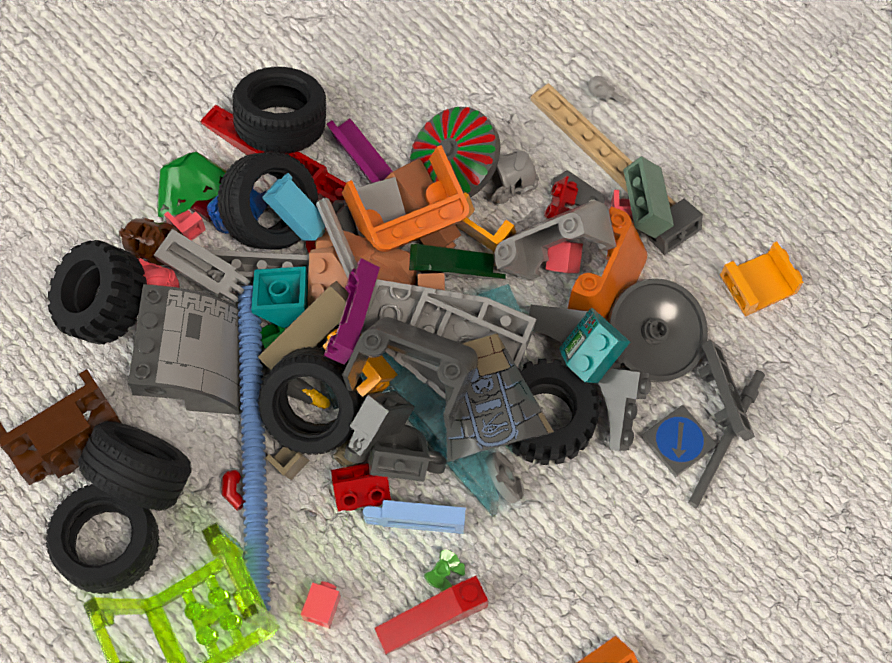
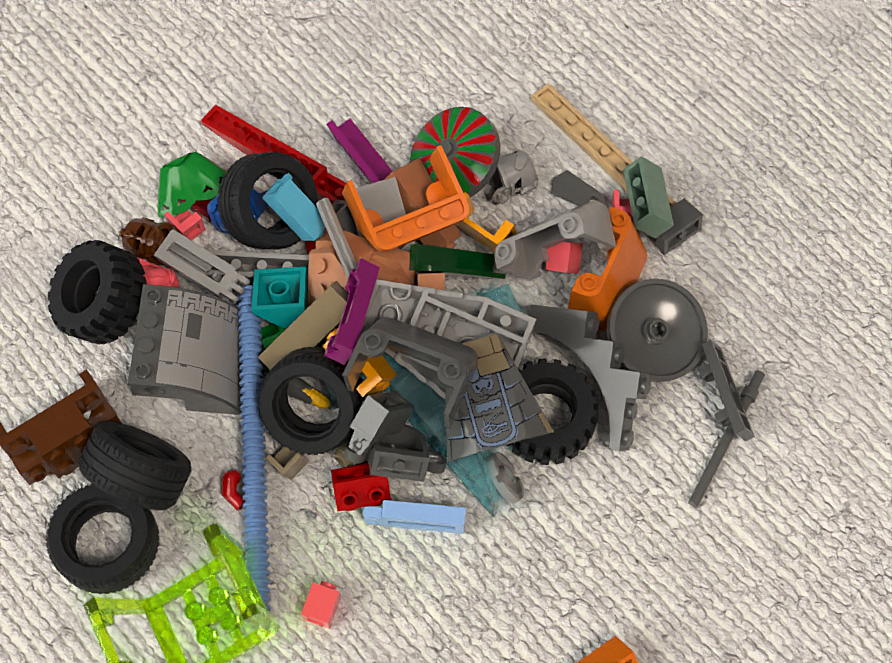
(279, 88): black tyre -> none
(433, 615): slope -> none
(447, 562): bright green piece -> none
(562, 194): red hinge -> none
(593, 347): teal slope -> none
(599, 88): light grey piece -> none
(679, 440): tile -> none
(762, 280): light orange panel -> none

